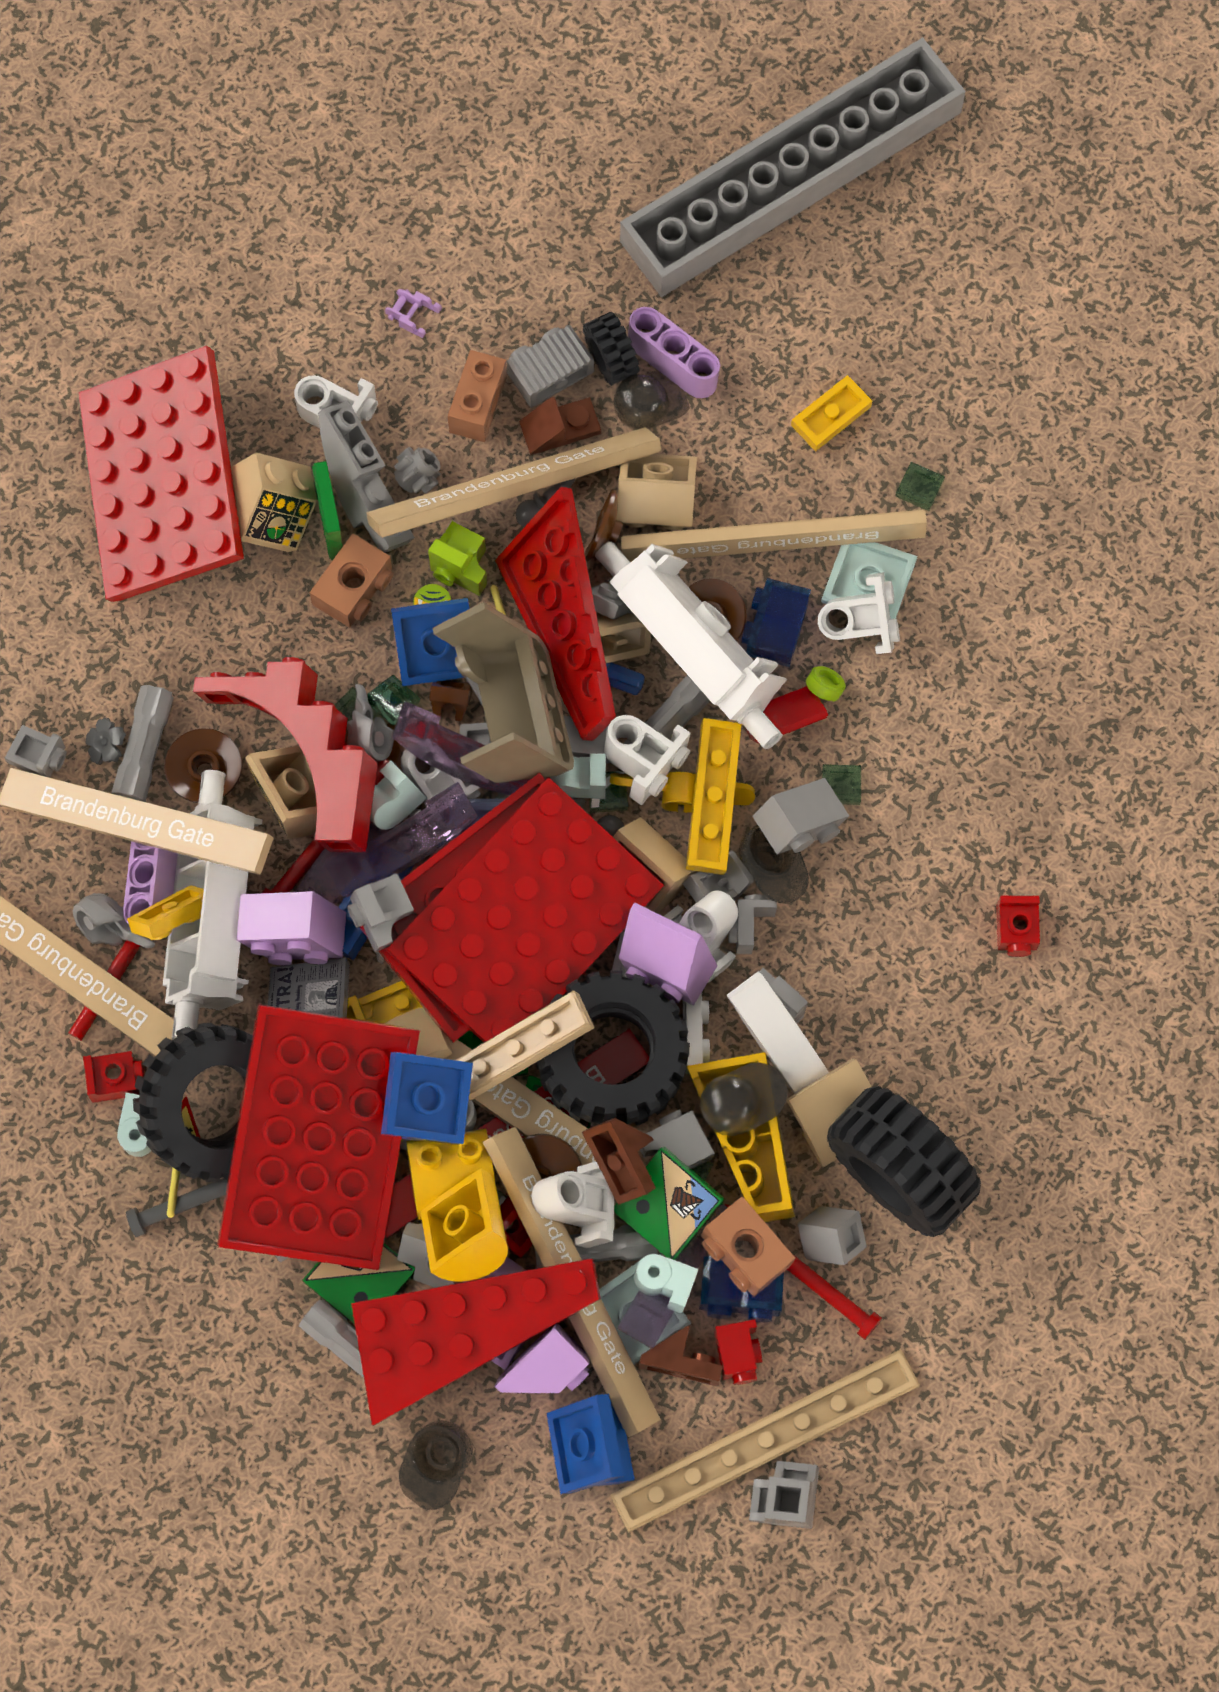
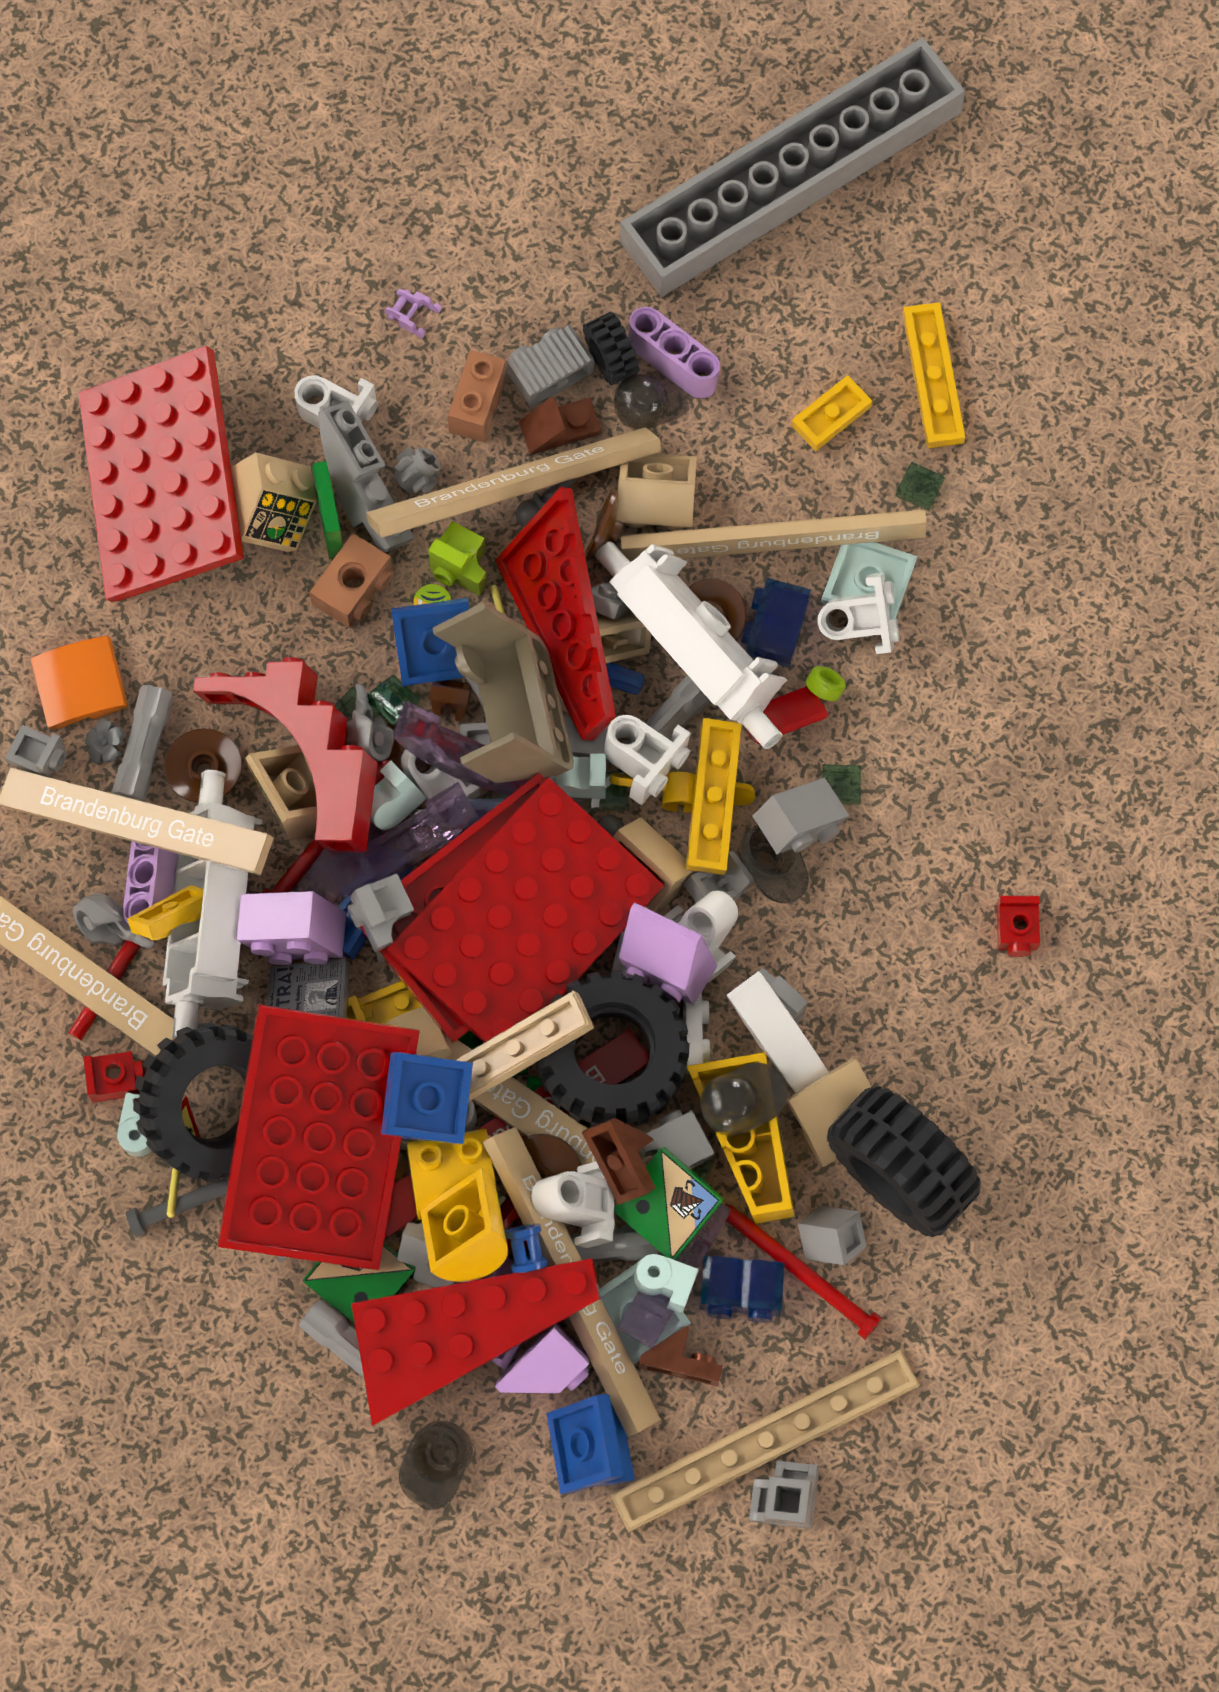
(79, 682): none -> orange slope
(535, 1258): none -> blue bush
(738, 1351): red brick -> none
(742, 1223): nougat brick -> none
(743, 930): light grey bracket -> none
(933, 375): none -> yellow plate

